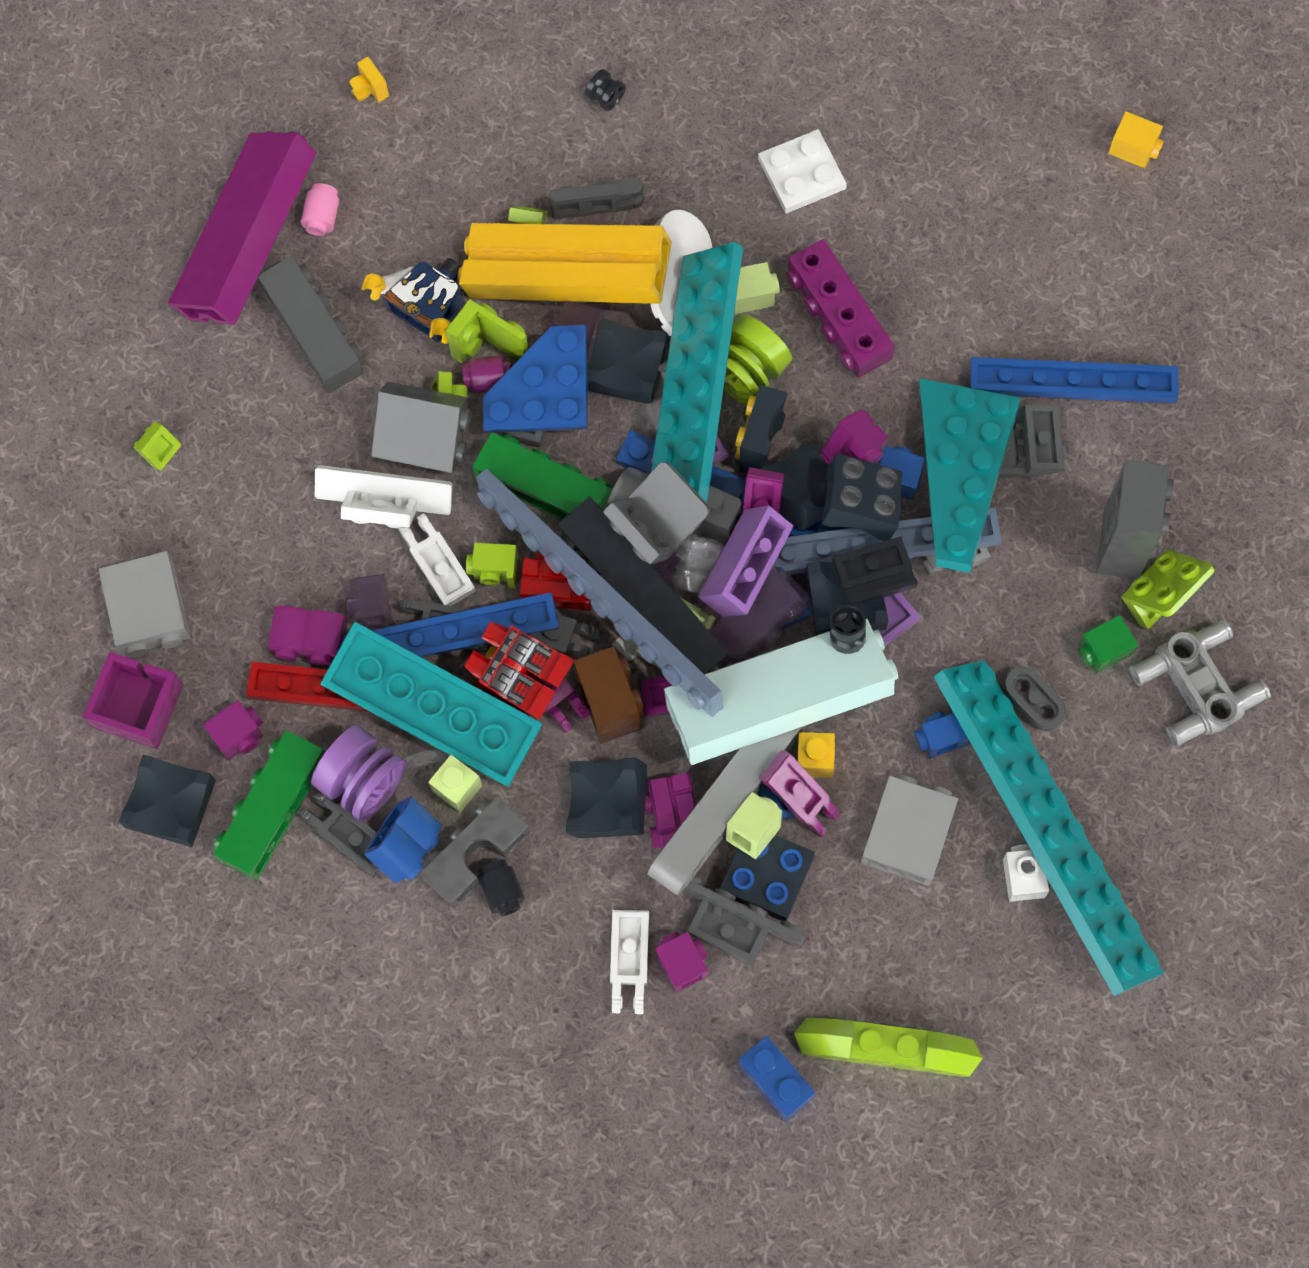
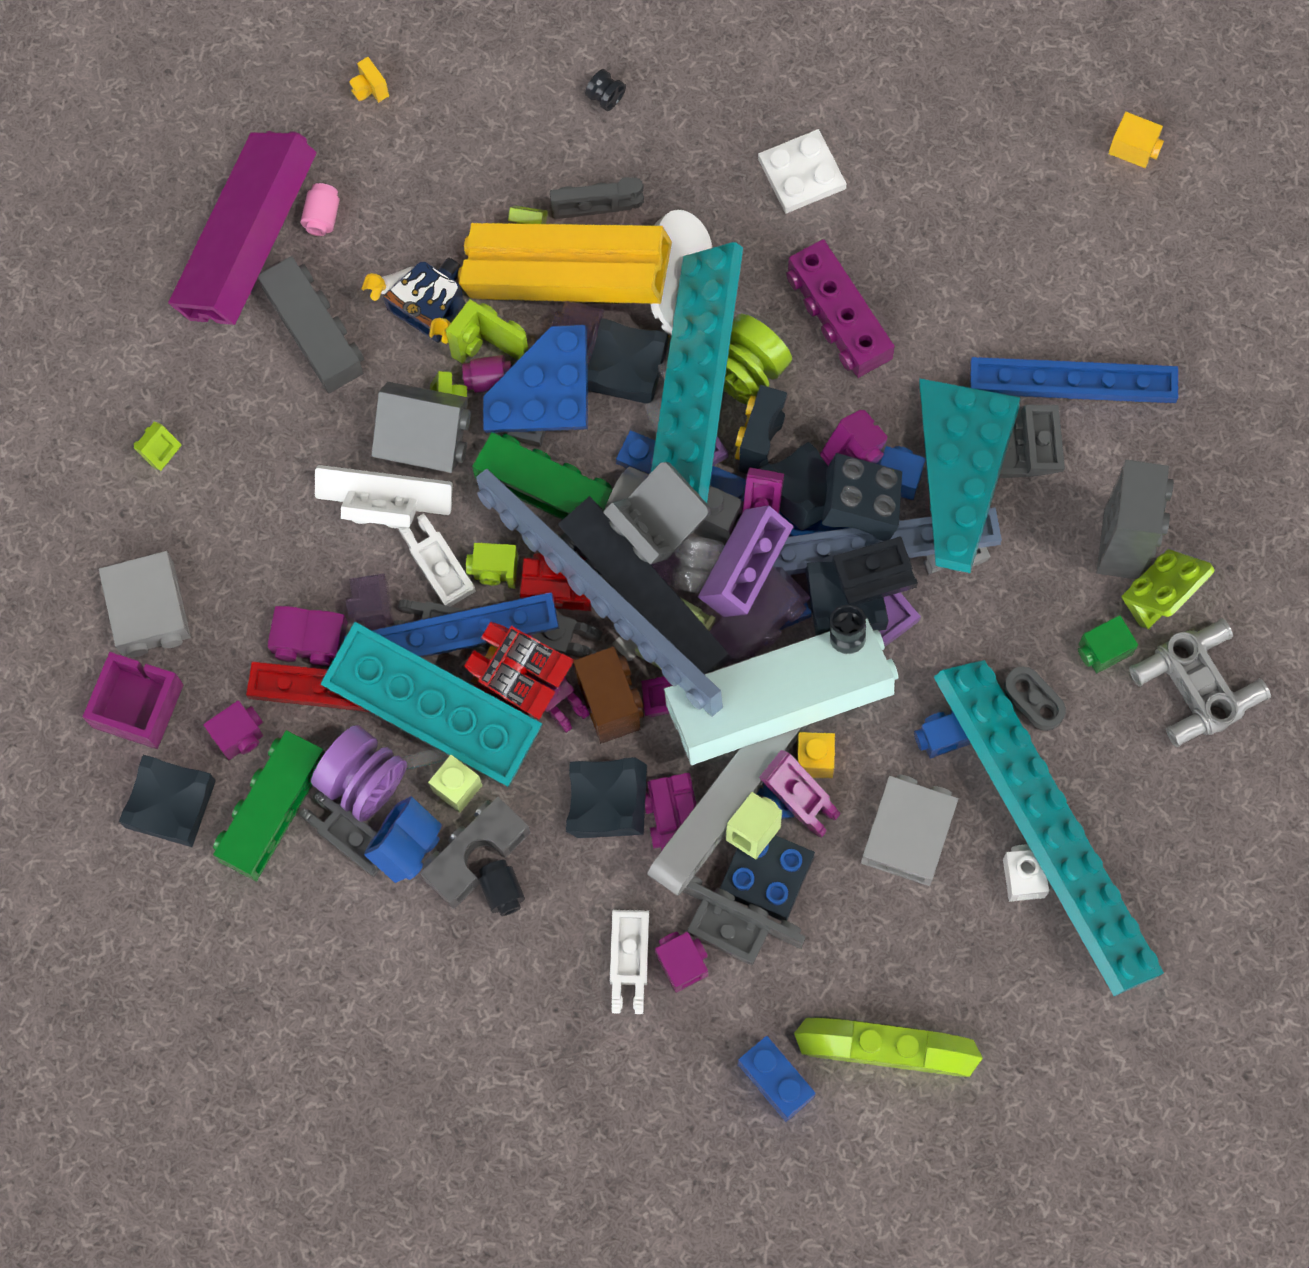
(756, 288): yellowish green brick -> none

